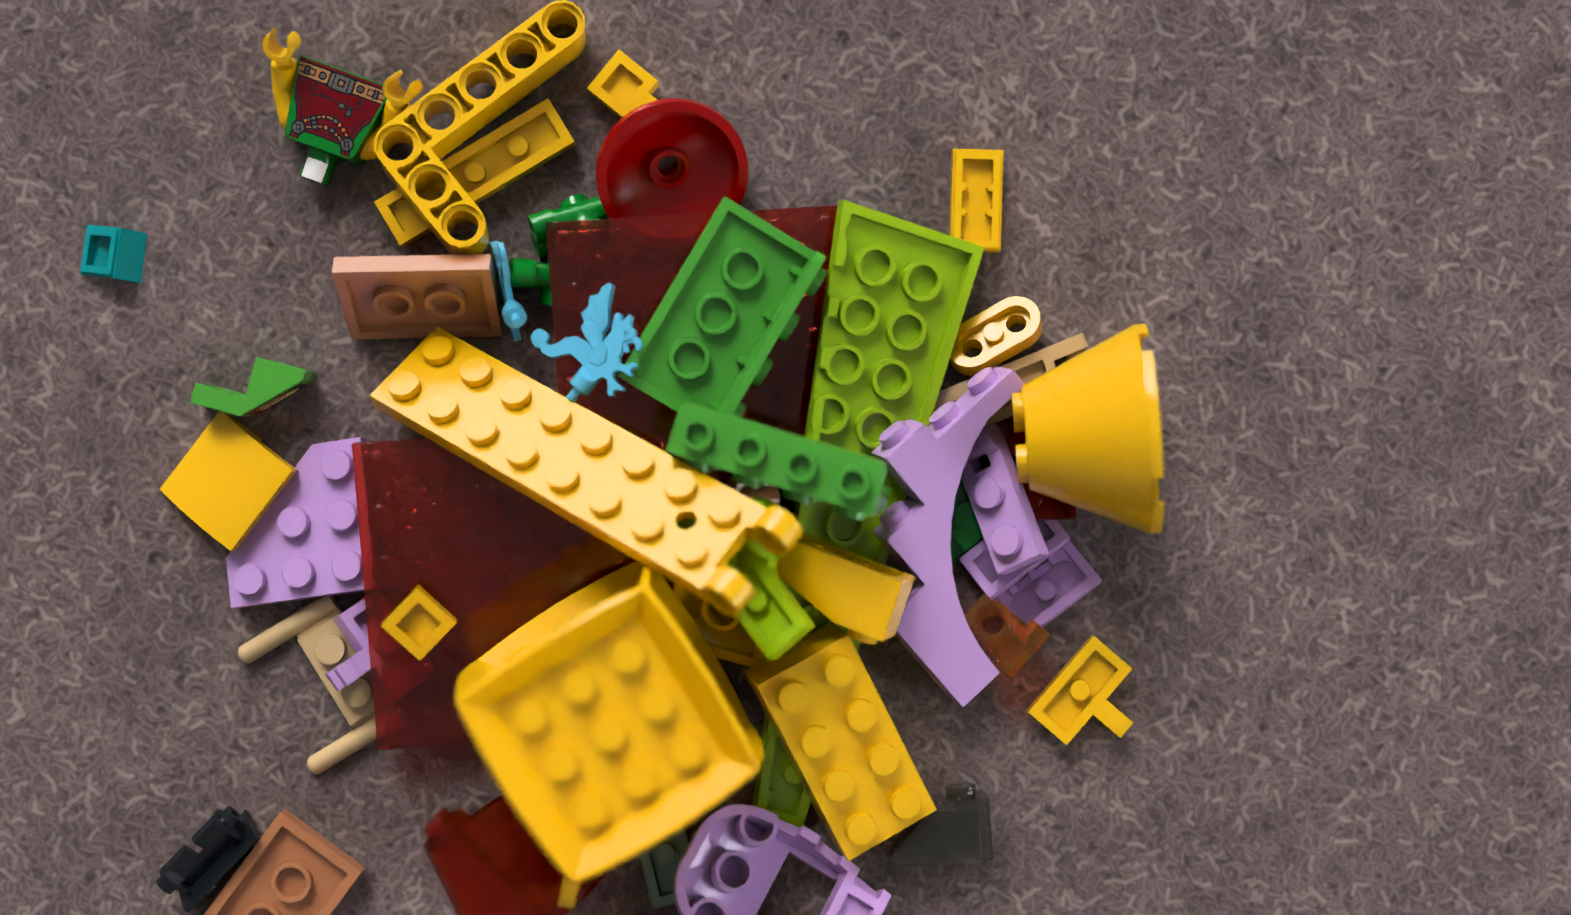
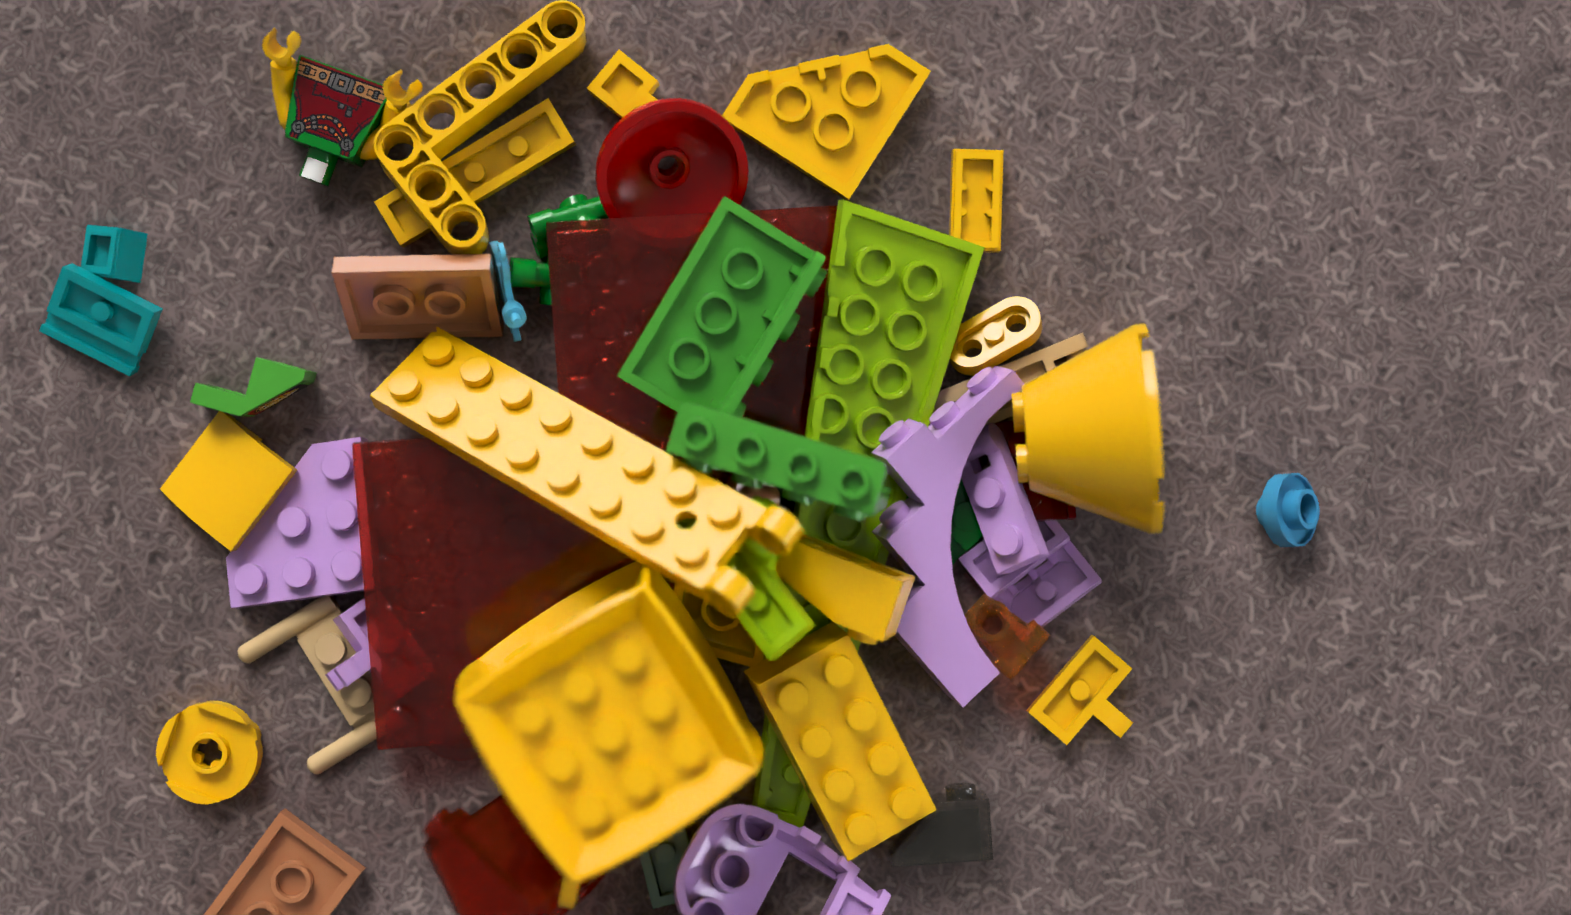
(100, 319): none -> teal plate
(183, 763): none -> yellow plate
(224, 840): black hinge -> none
(419, 622): yellow plate -> none
(599, 354): medium azure piece -> none
(829, 112): none -> yellow plate
(1288, 510): none -> dark azure plate

